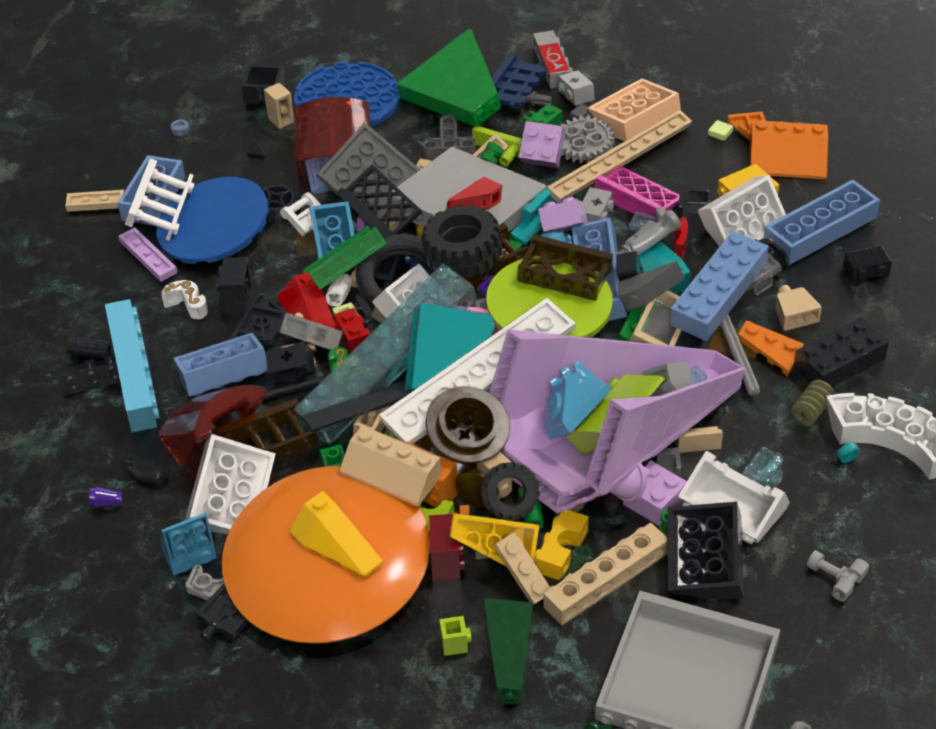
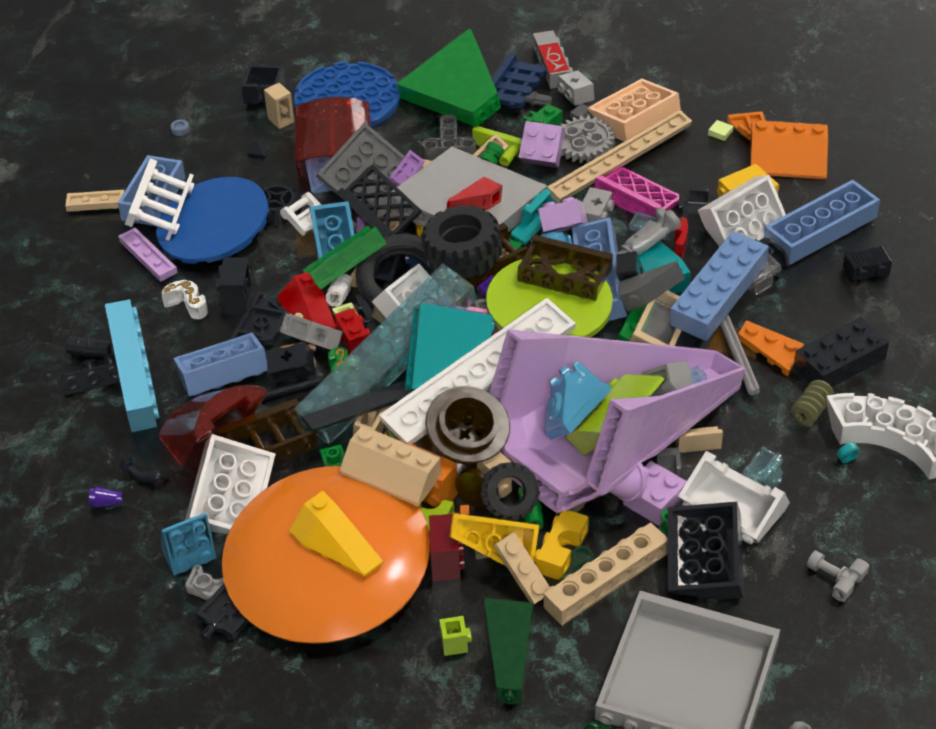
(408, 167): none -> medium lavender plate
(796, 308): tan torso -> none

